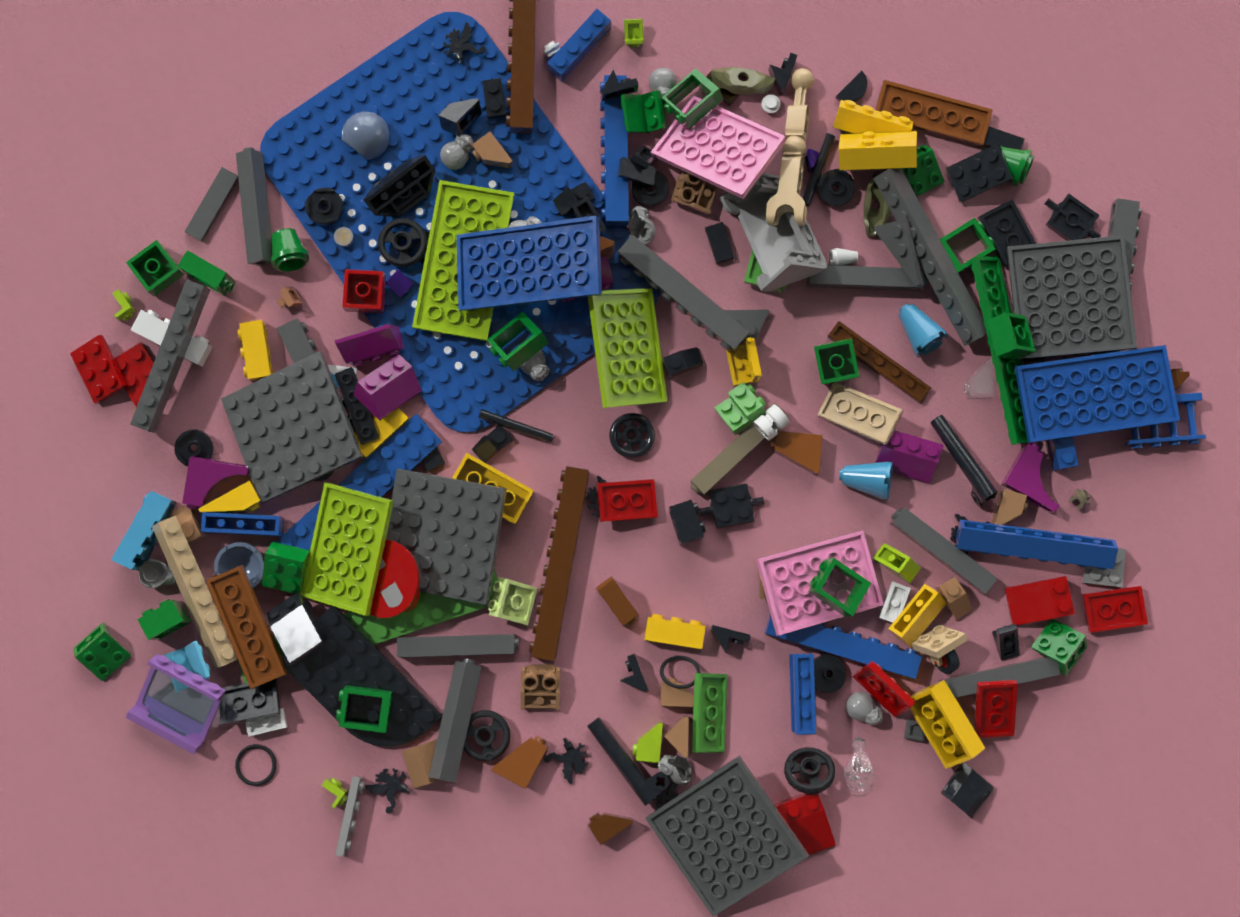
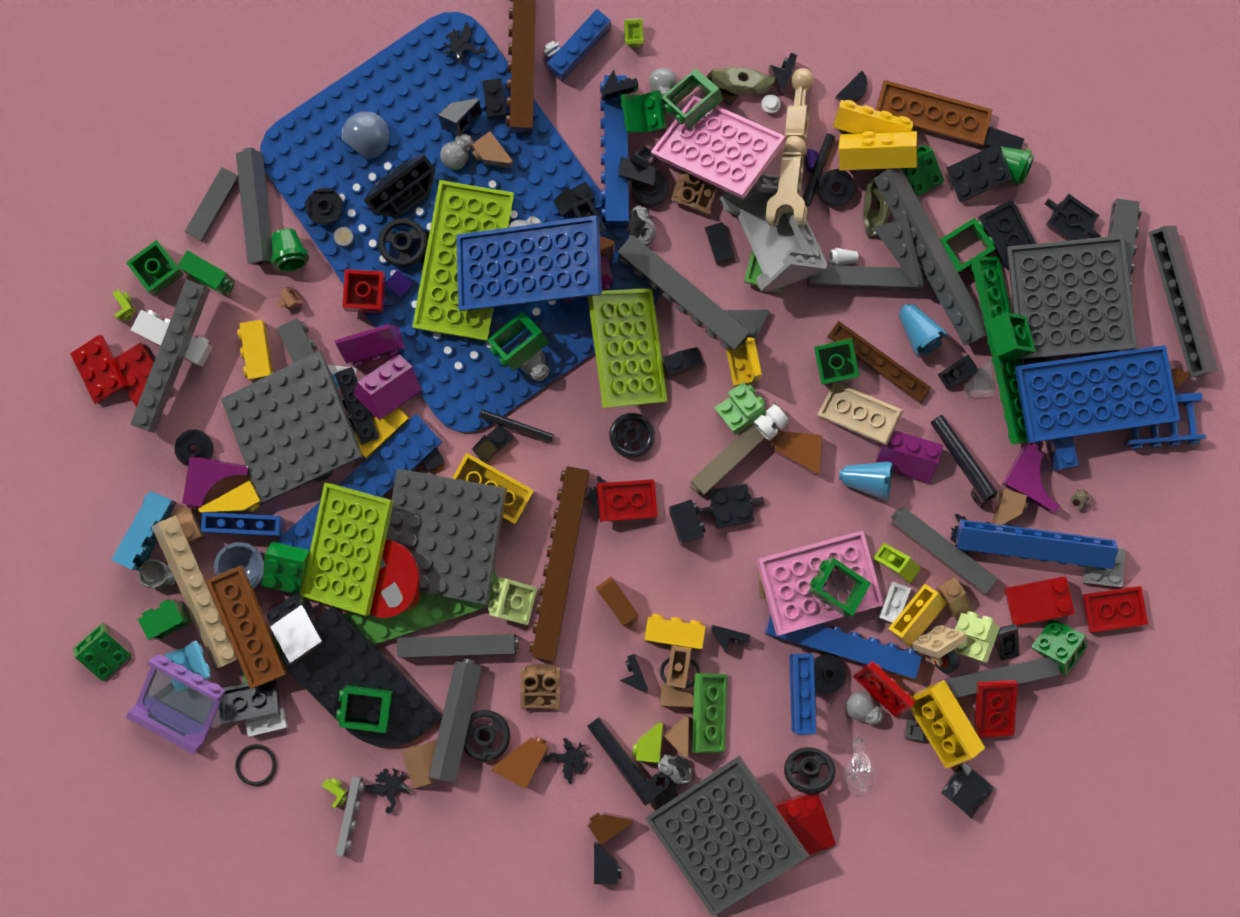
(605, 866): none -> black slope
(679, 666): none -> medium nougat slope
(958, 372): none -> black slope
(980, 636): none -> yellowish green plate
(1183, 301): none -> dark grey brick

